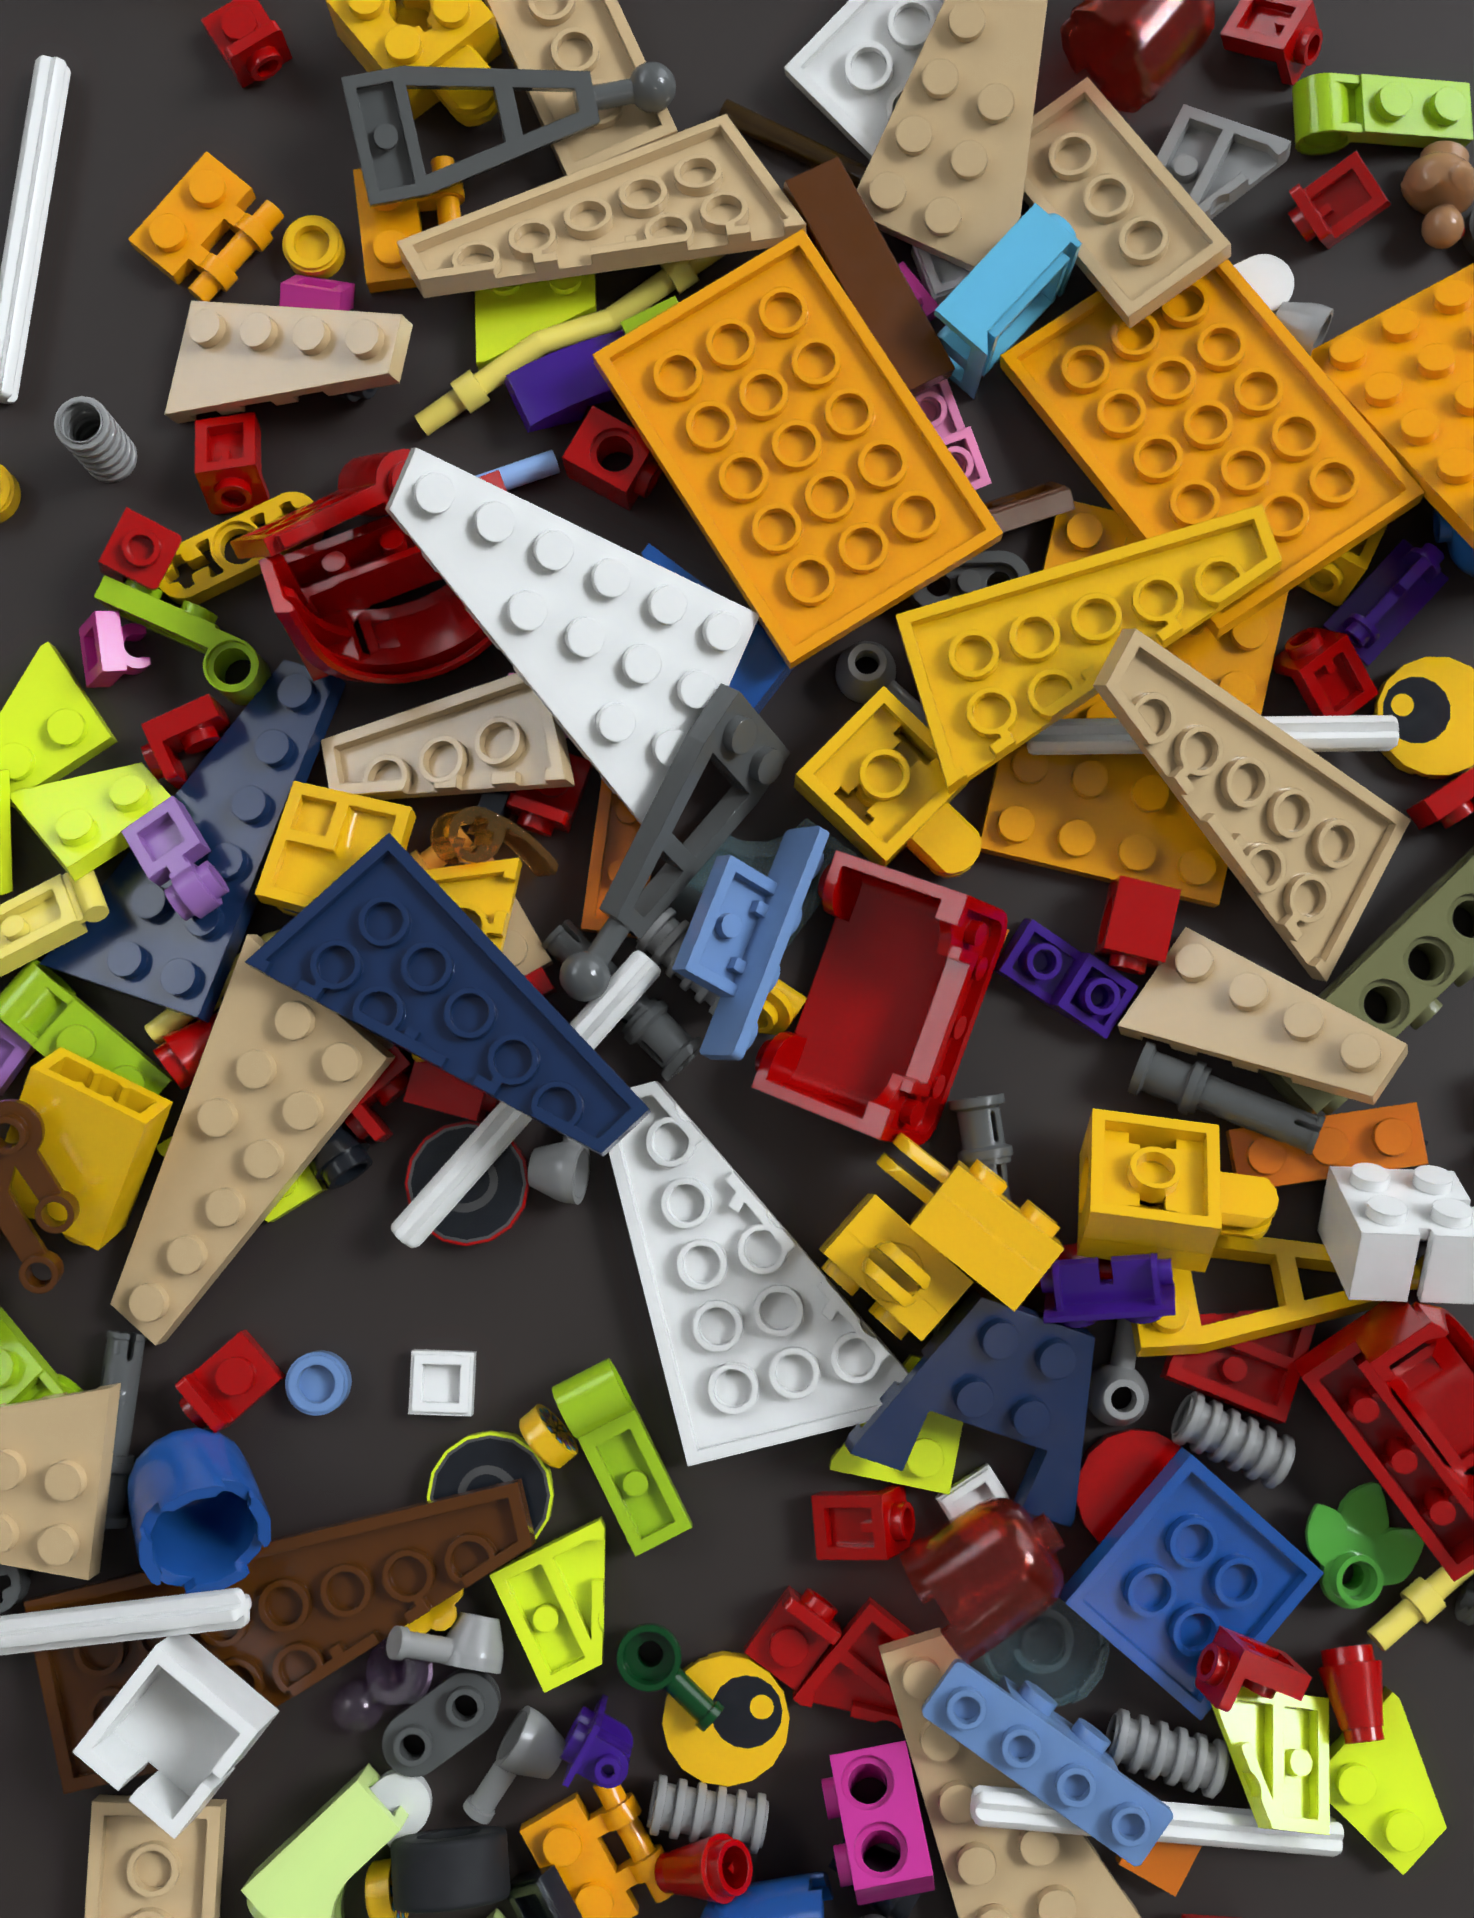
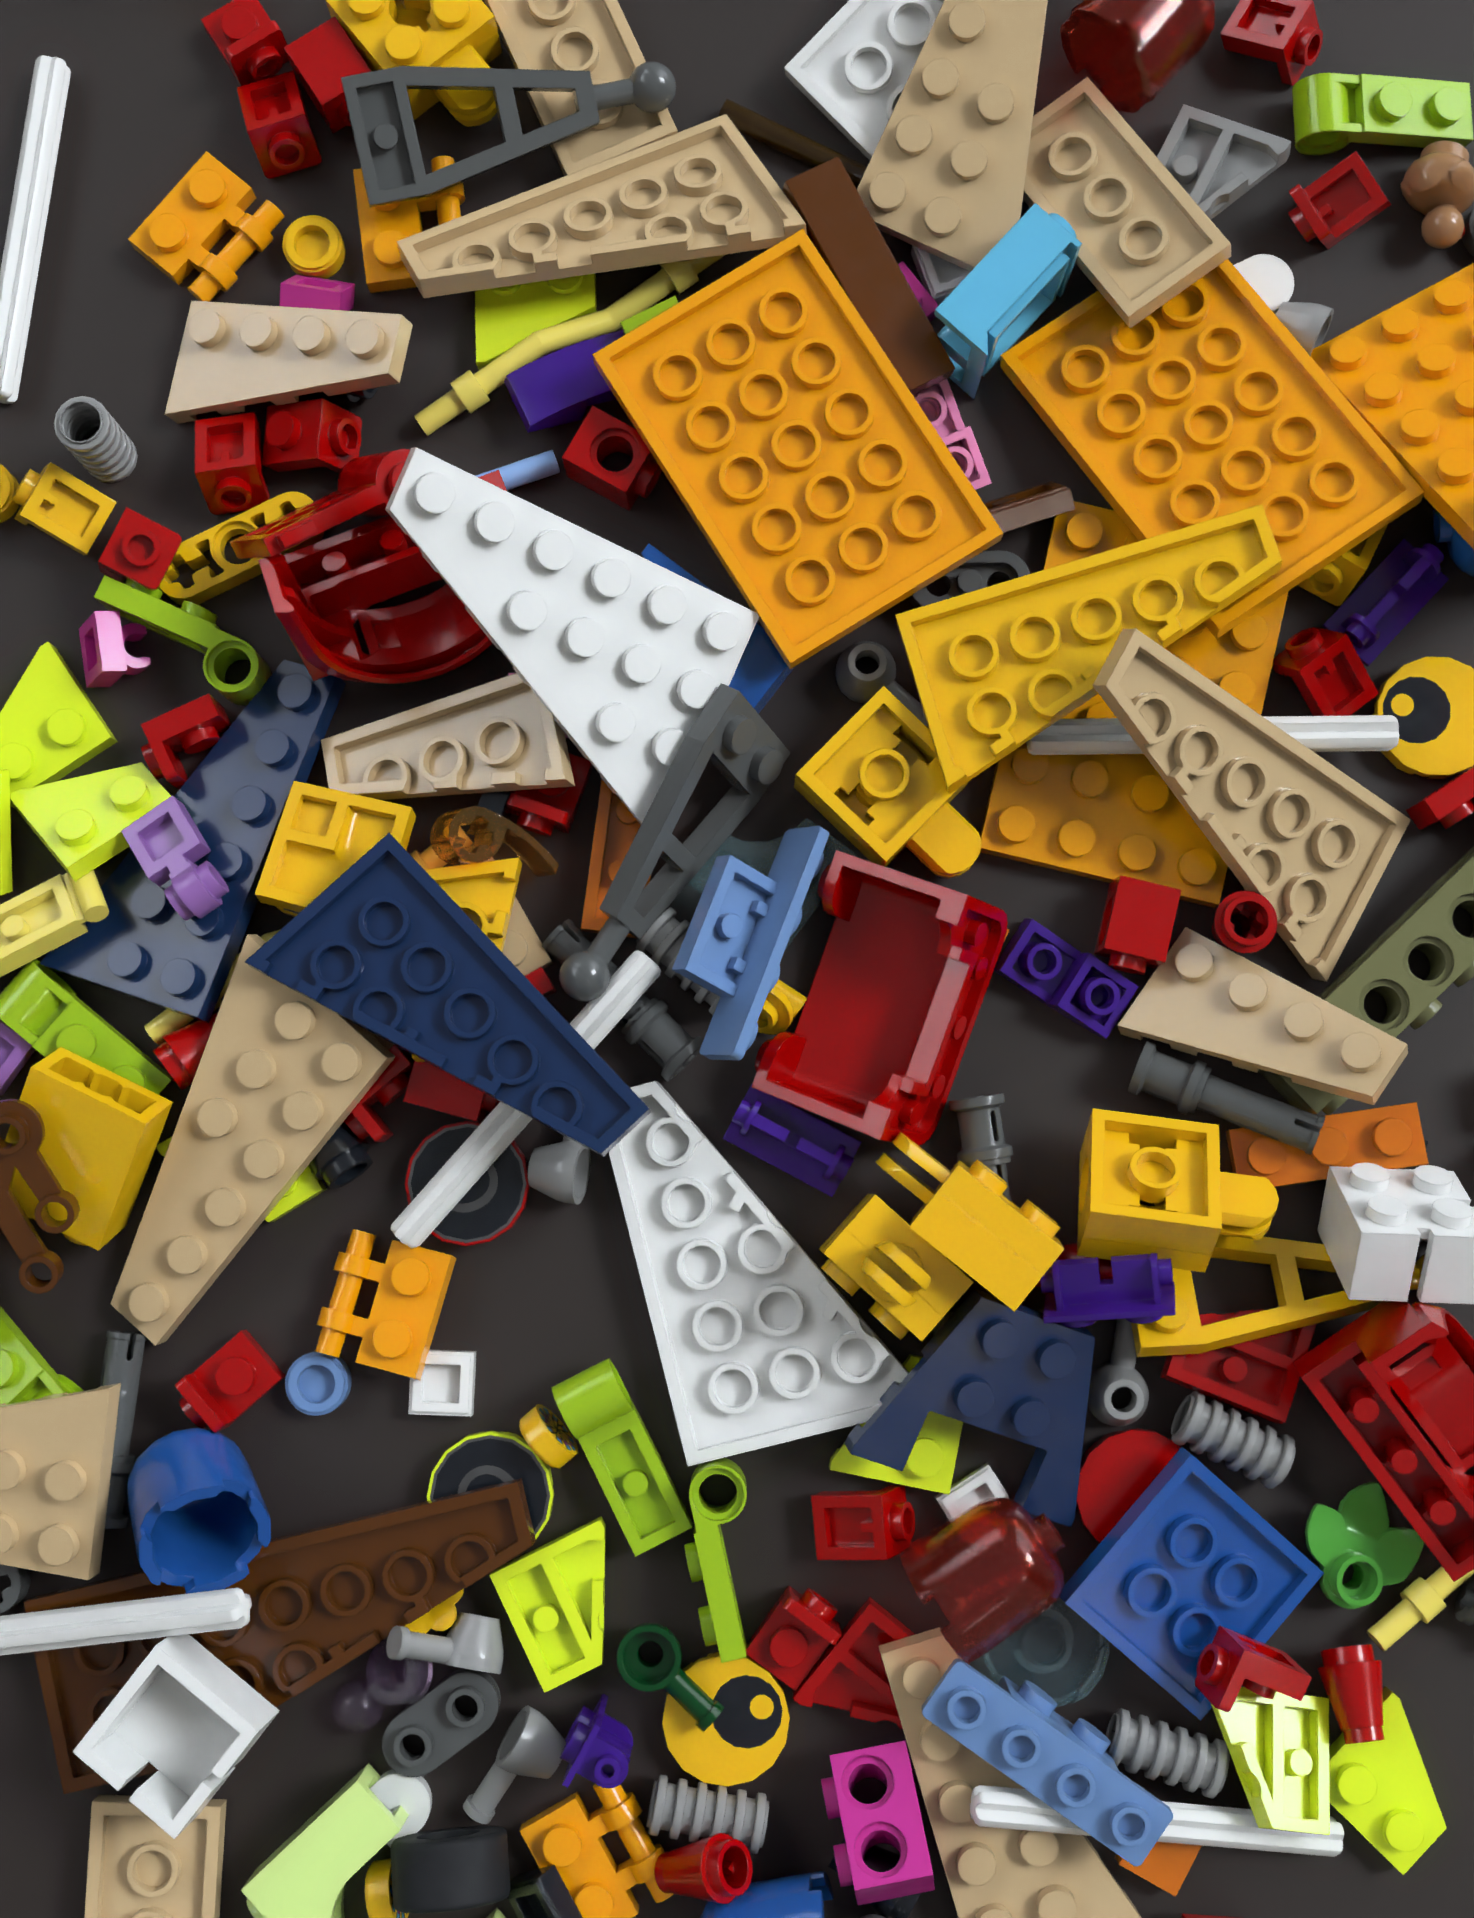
(62, 507): none -> yellow bracket
(278, 125): none -> red bracket
(310, 436): none -> red bracket
(319, 63): none -> red brick
(403, 1309): none -> light orange plate
(709, 1560): none -> lime plate
(792, 1140): none -> dark purple hinge
(1254, 914): none -> red cone

